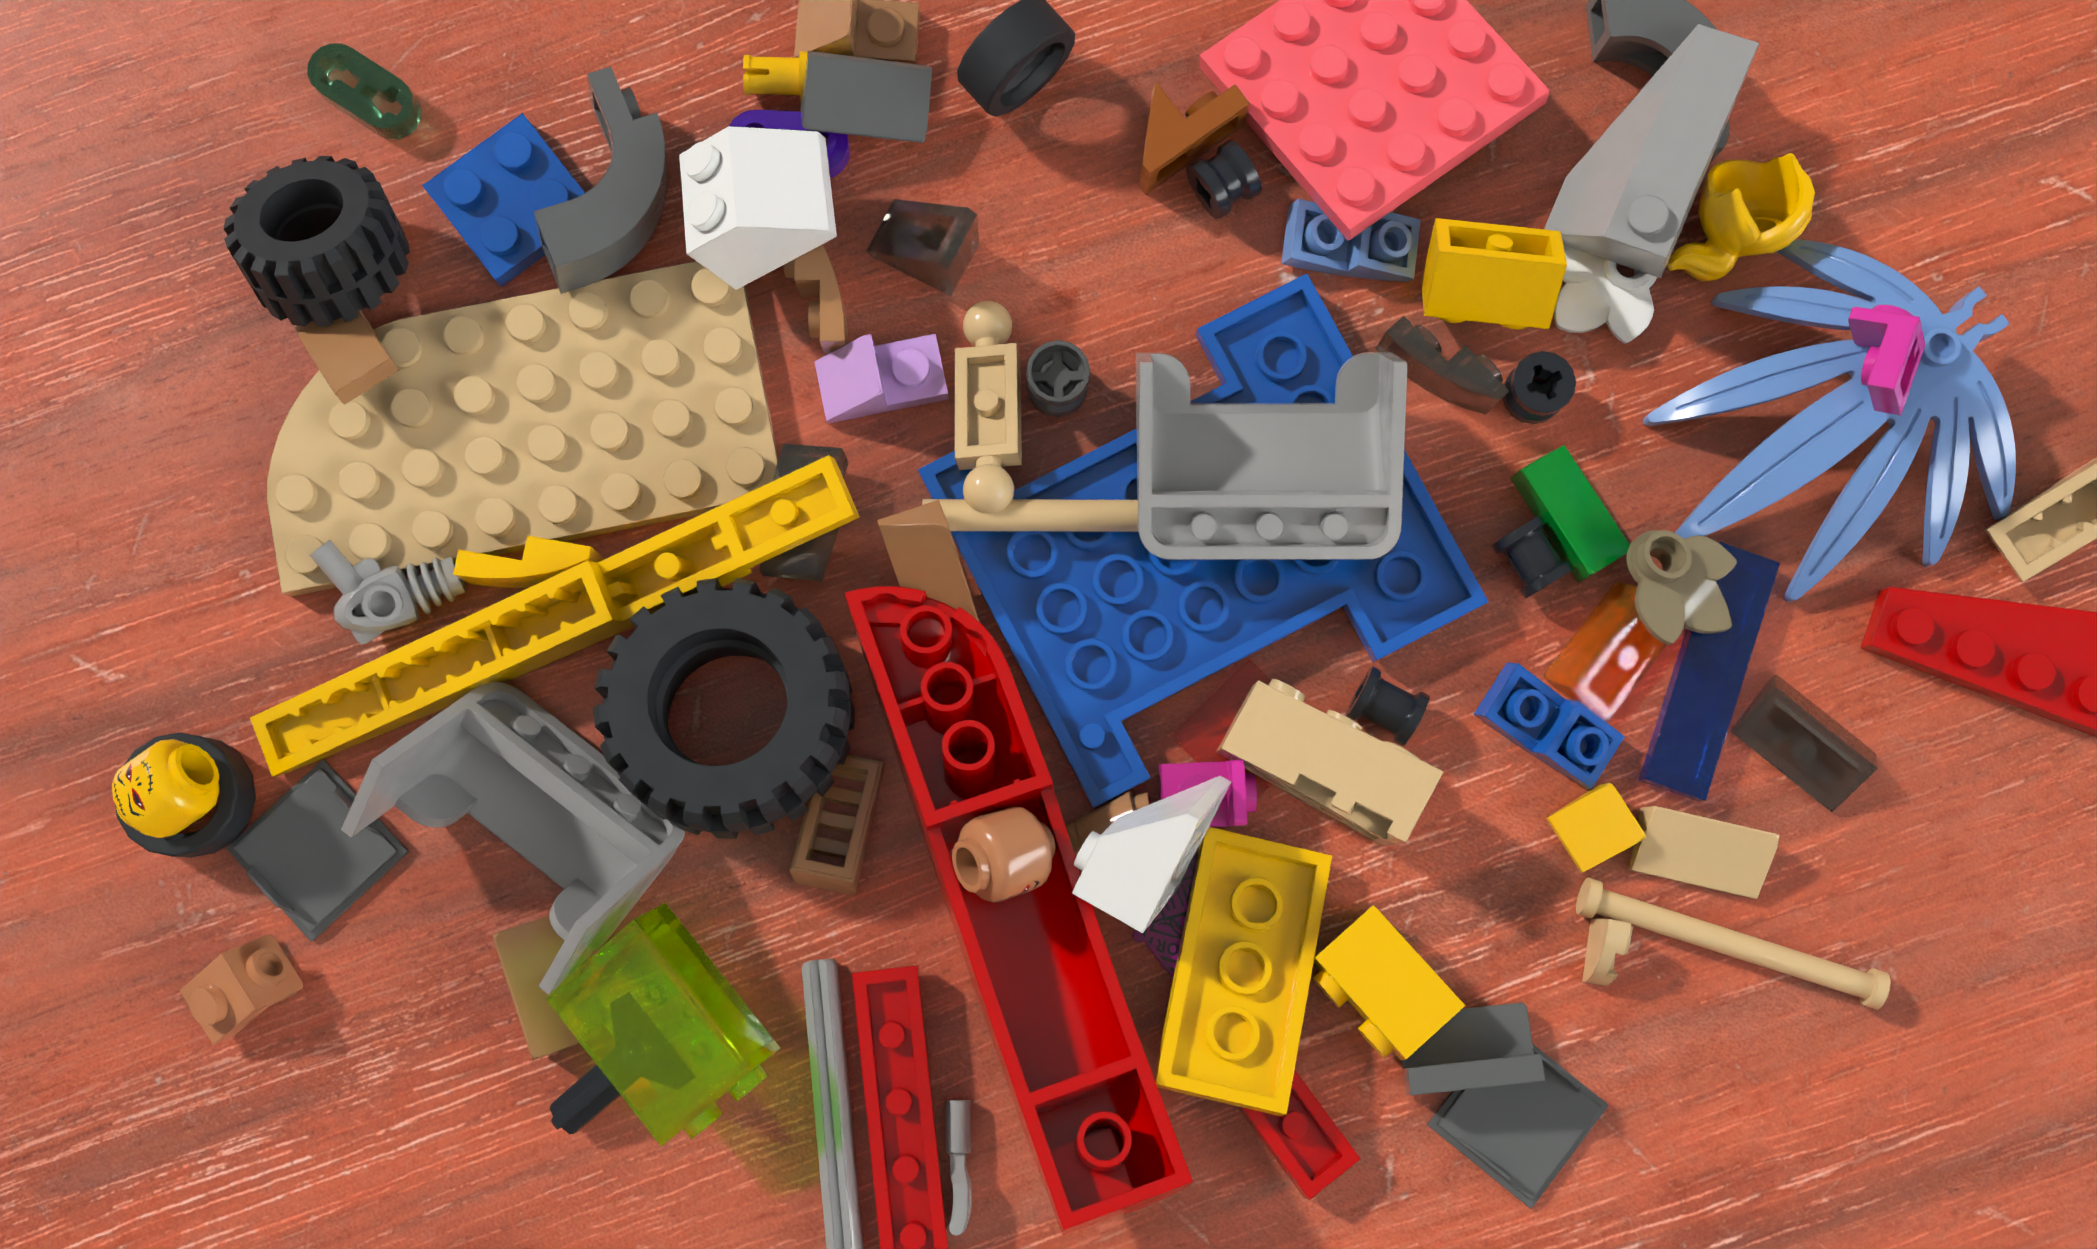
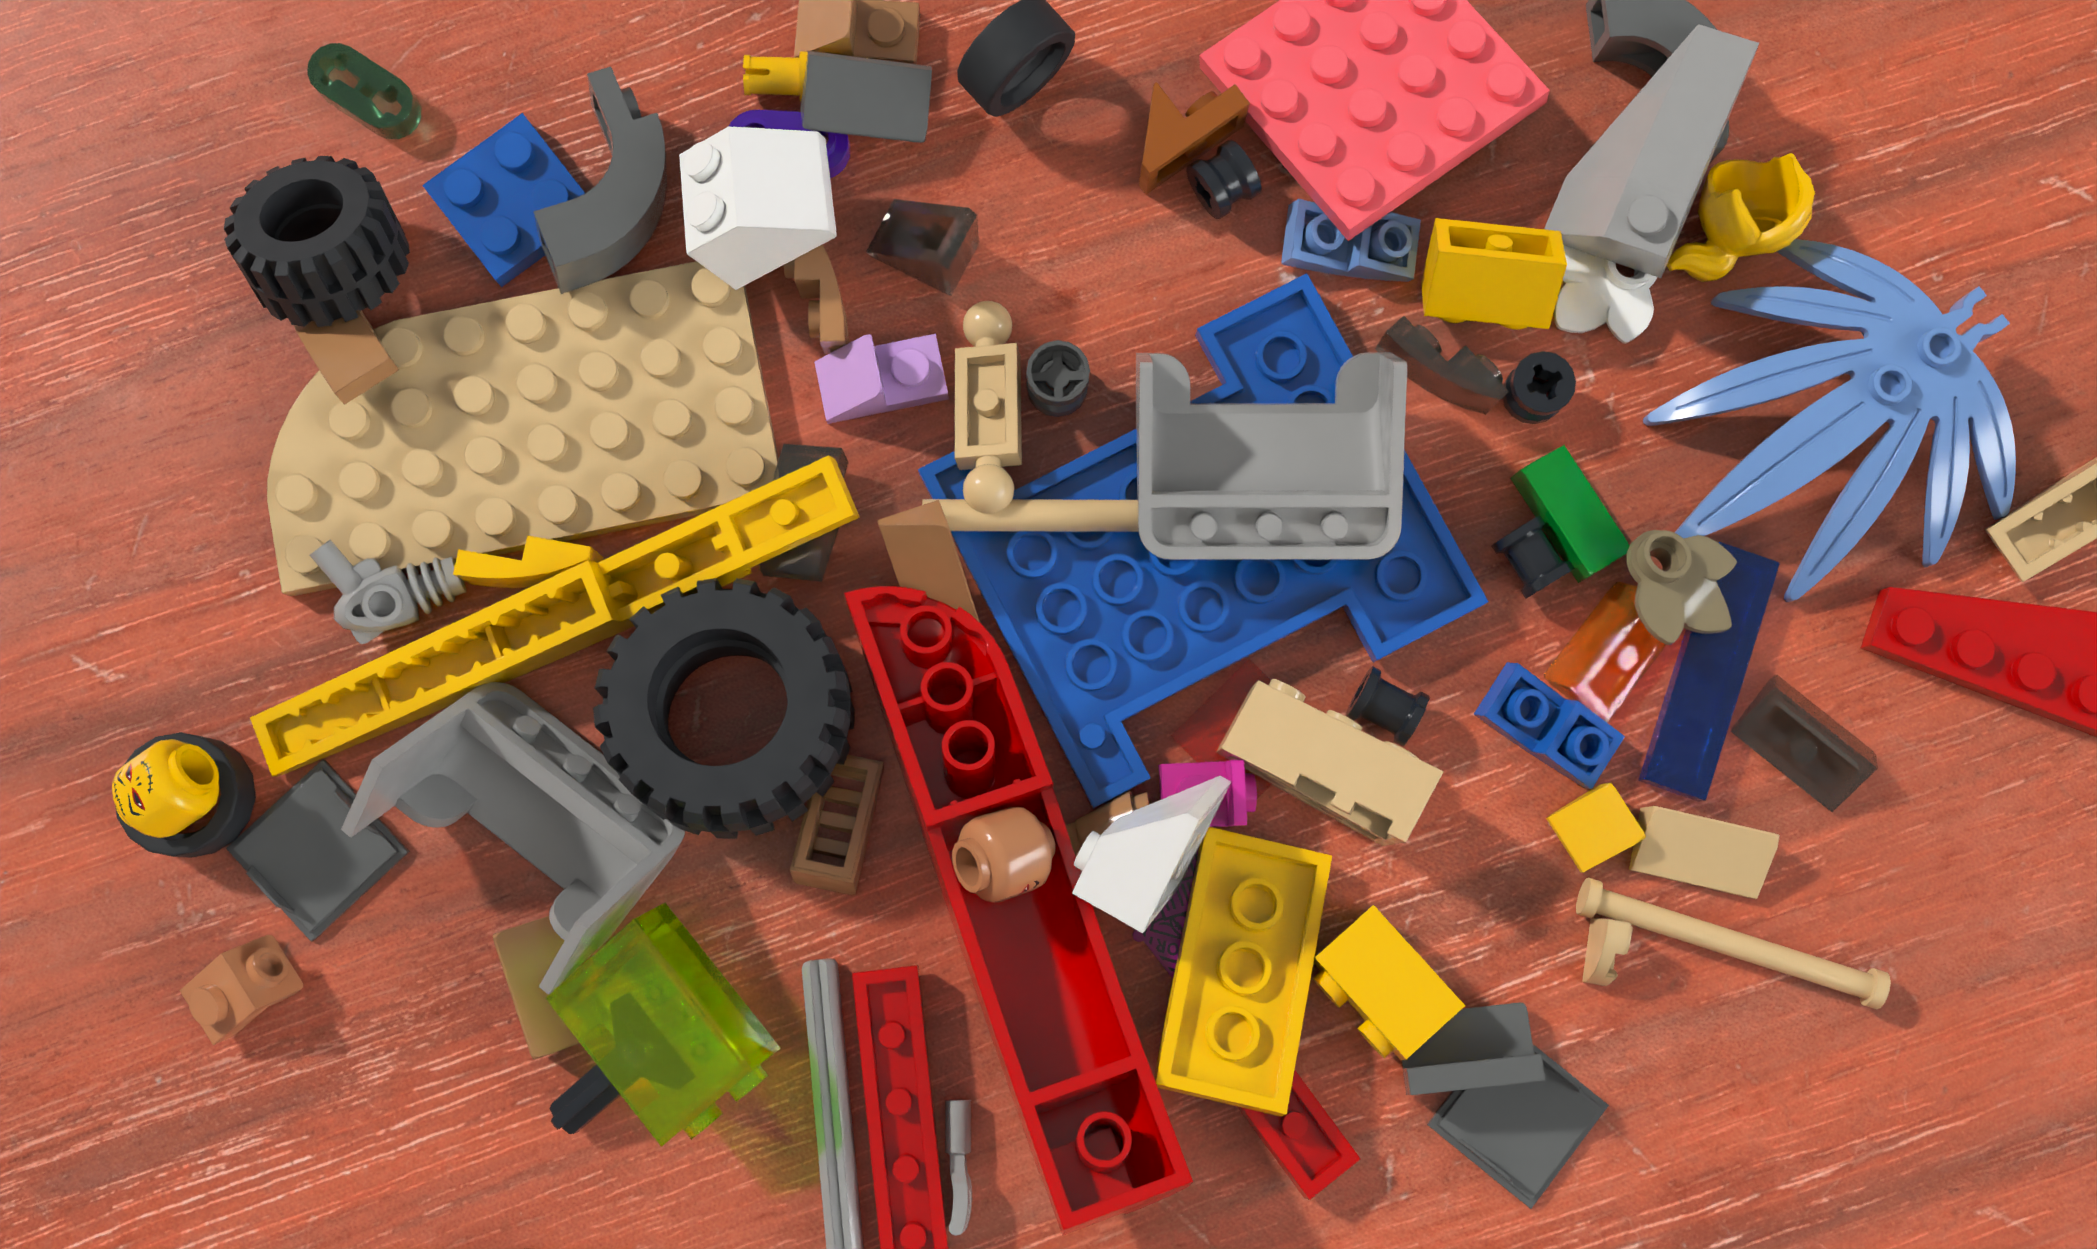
(1893, 354): dark pink bracket -> none

